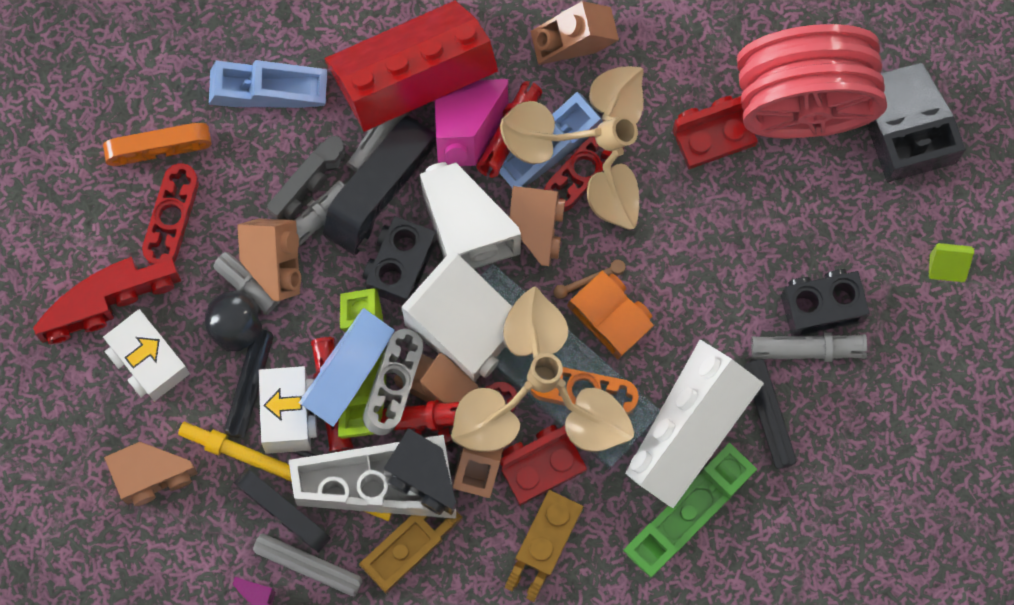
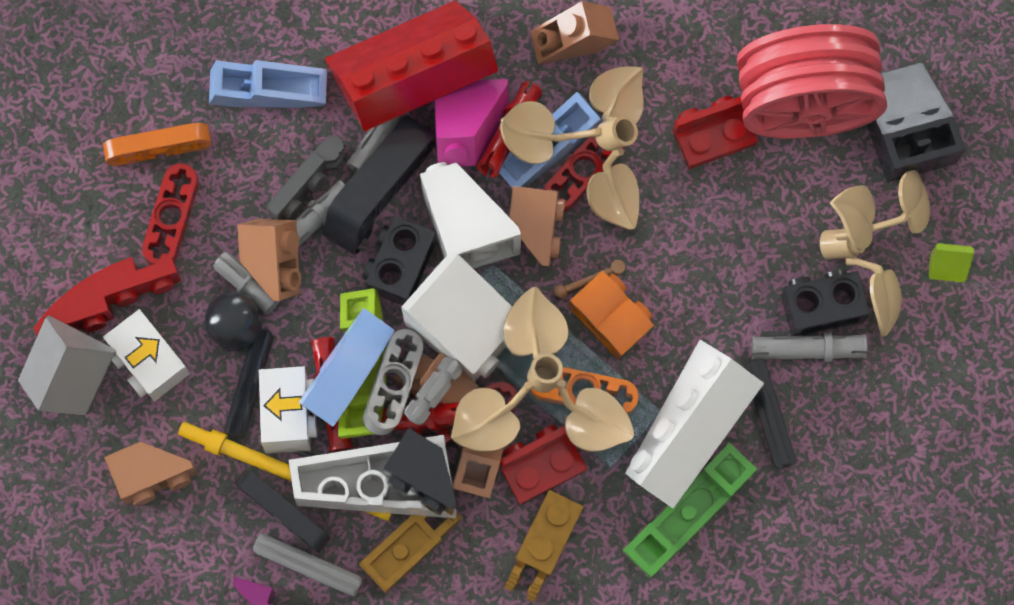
(64, 369): none -> light grey slope
(433, 390): none -> light grey axle
(857, 213): none -> tan plant

